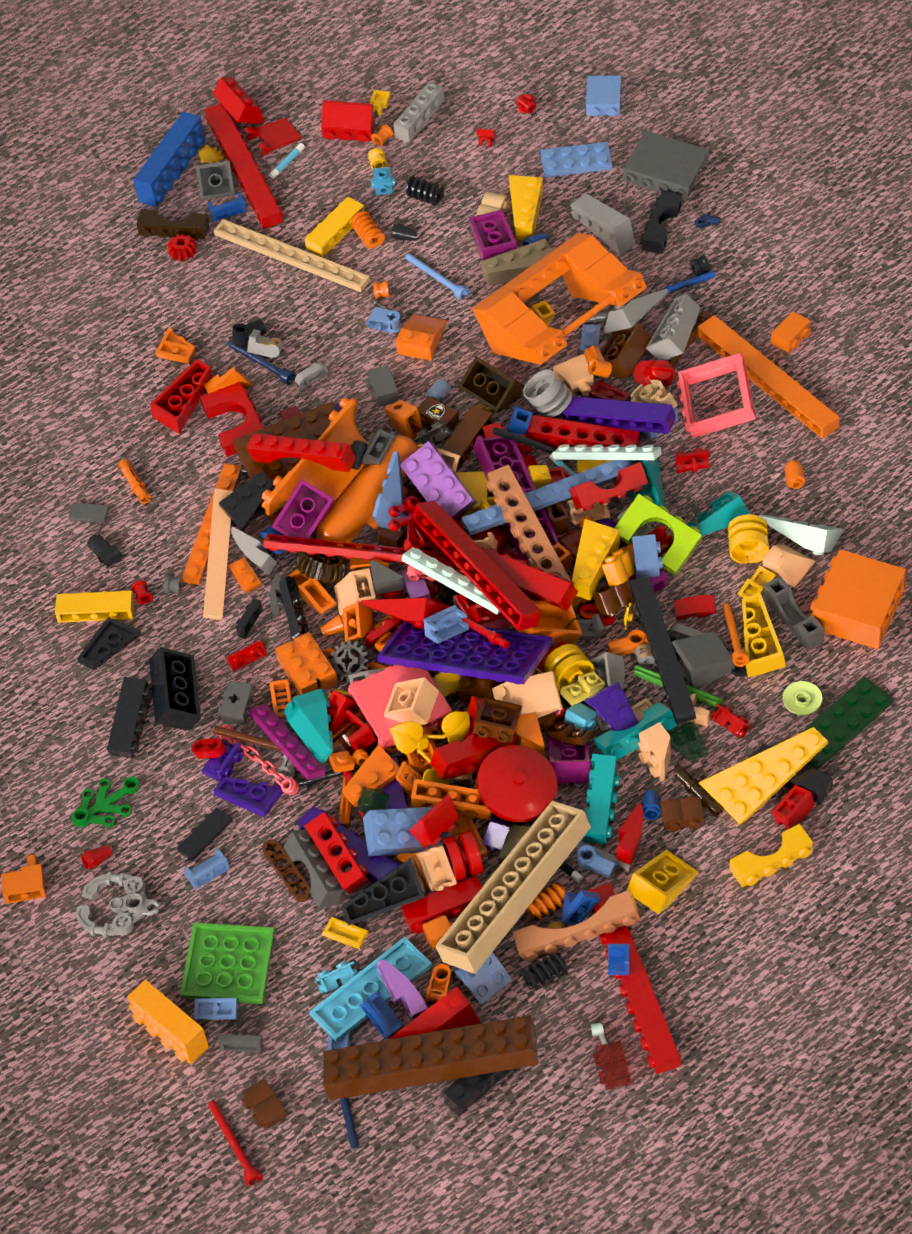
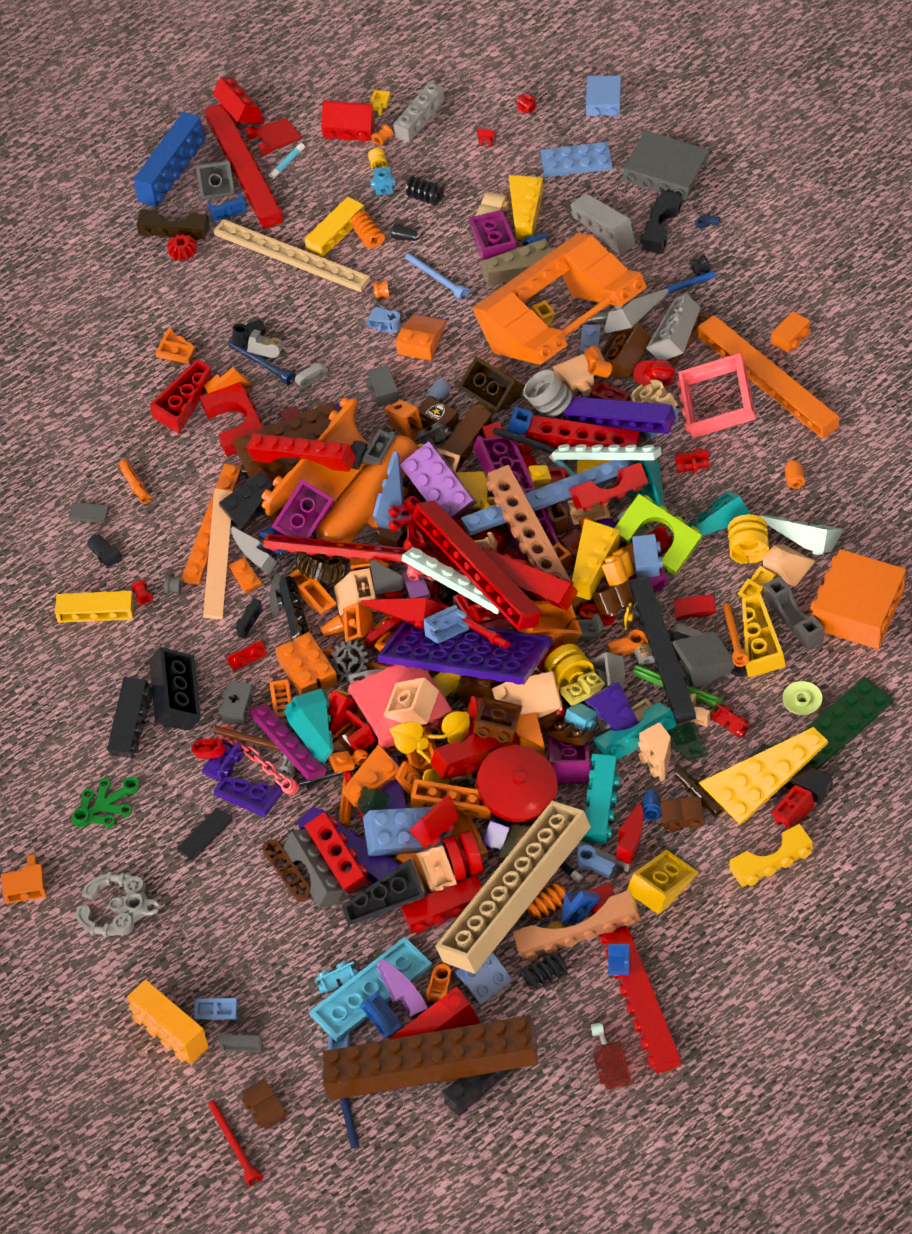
(95, 856): red cone -> none
(107, 642): black wing -> none
(207, 870): medium blue hinge -> none
(210, 155): yellow piece -> none
(228, 962): bright green plate -> none
(341, 932): yellow tile -> none
(435, 930): orange brick -> none

